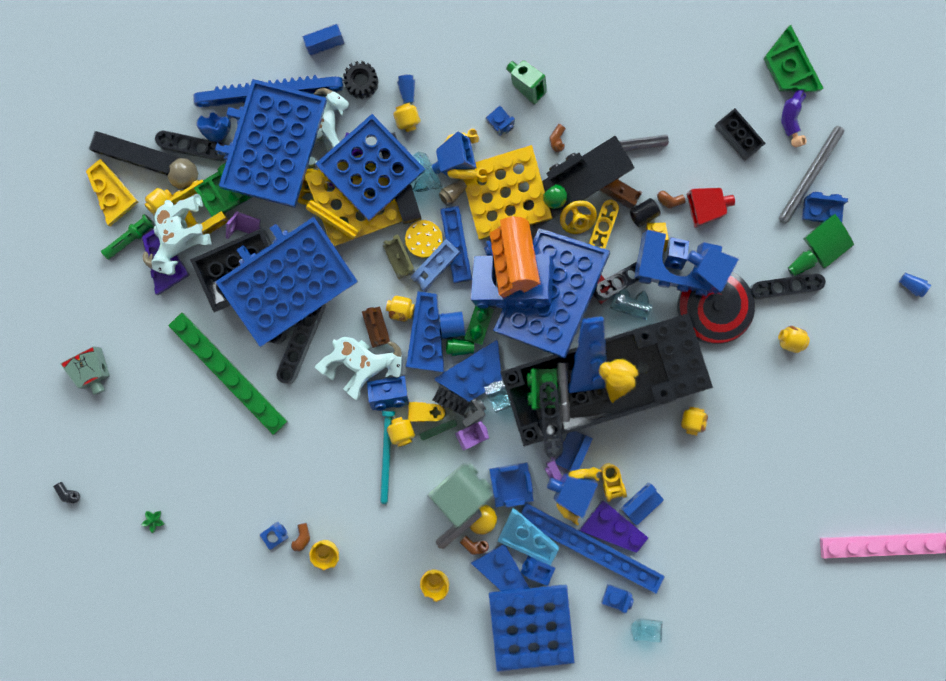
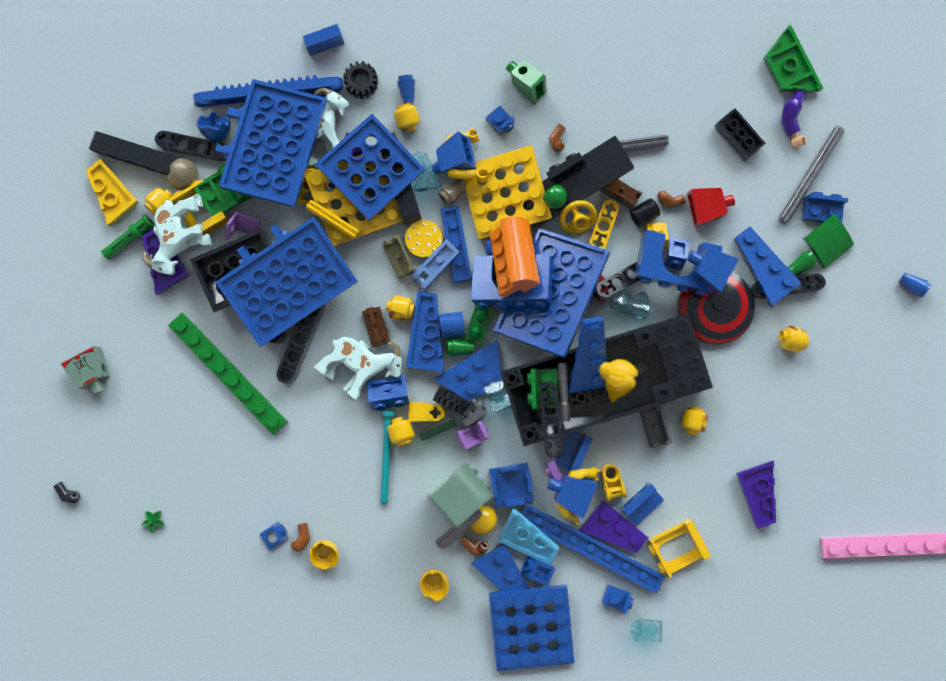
(655, 427): none -> dark grey hinge
(672, 566): none -> yellow panel
(758, 489): none -> dark purple wing
(771, 273): none -> blue wing

